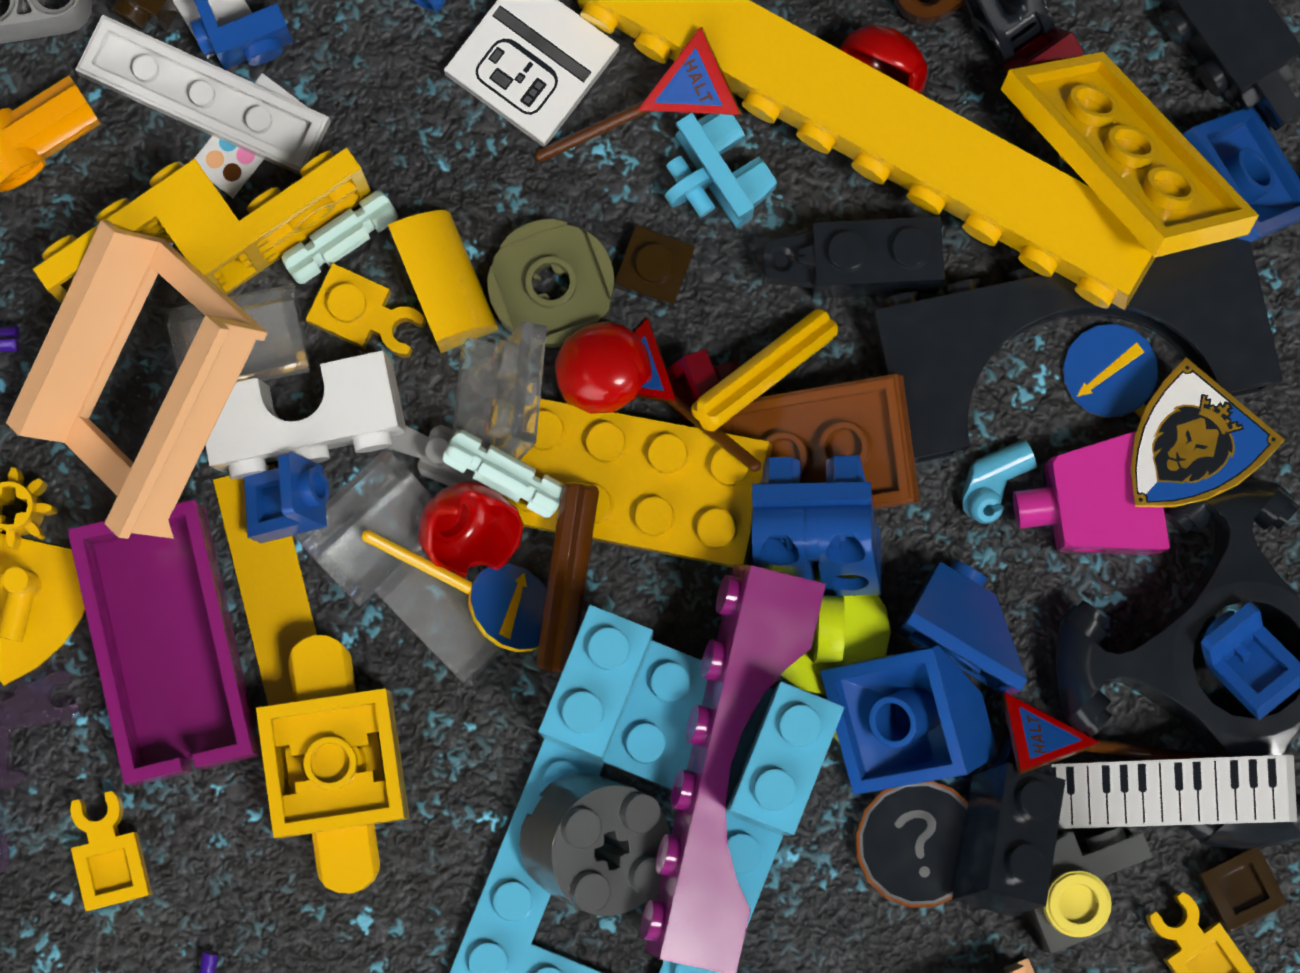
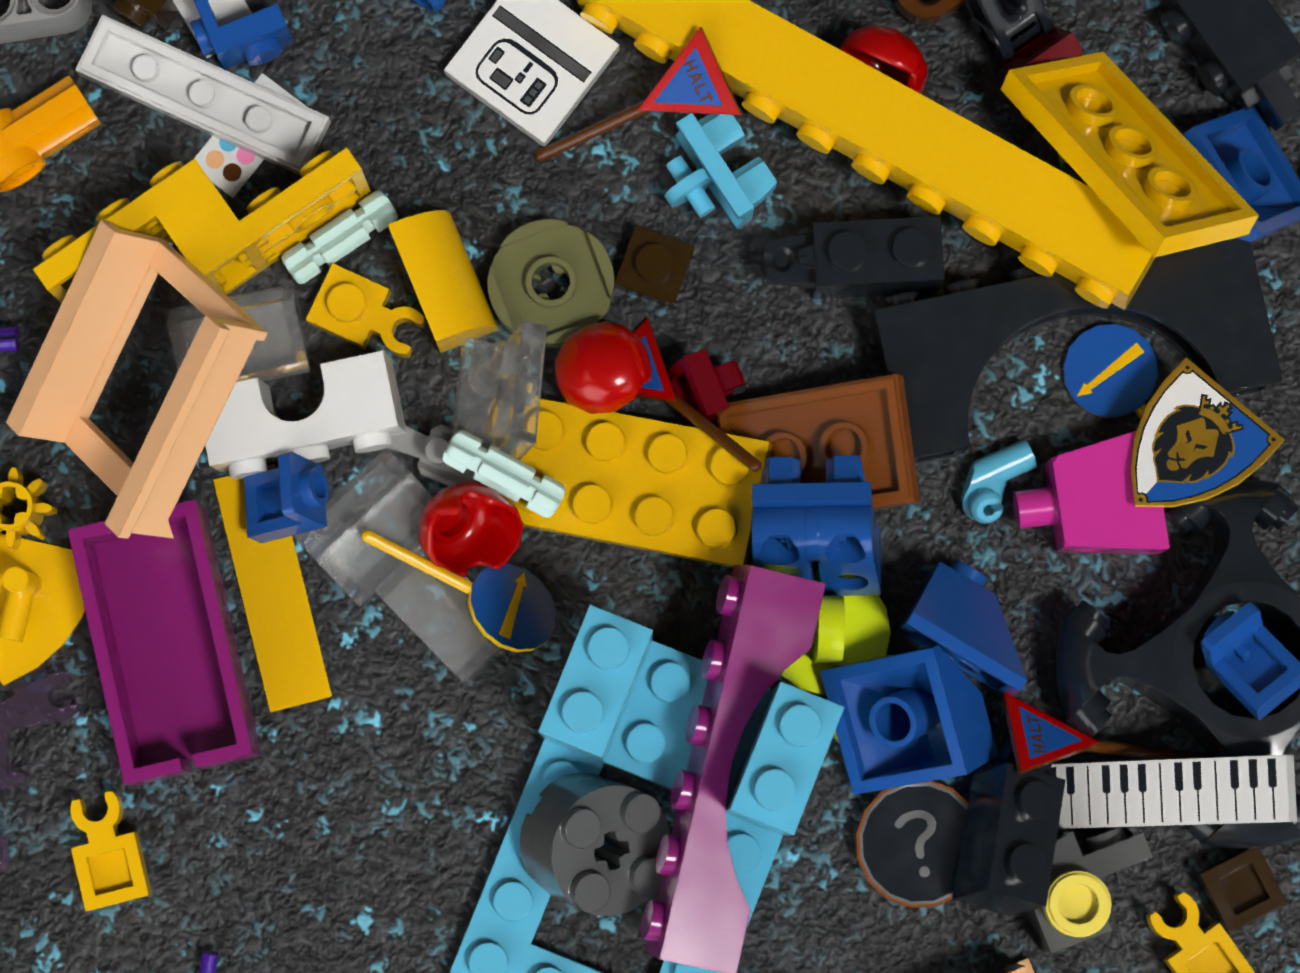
(333, 764): yellow brick -> none
(567, 575): reddish brown axle -> none
(764, 370): yellow axle -> none

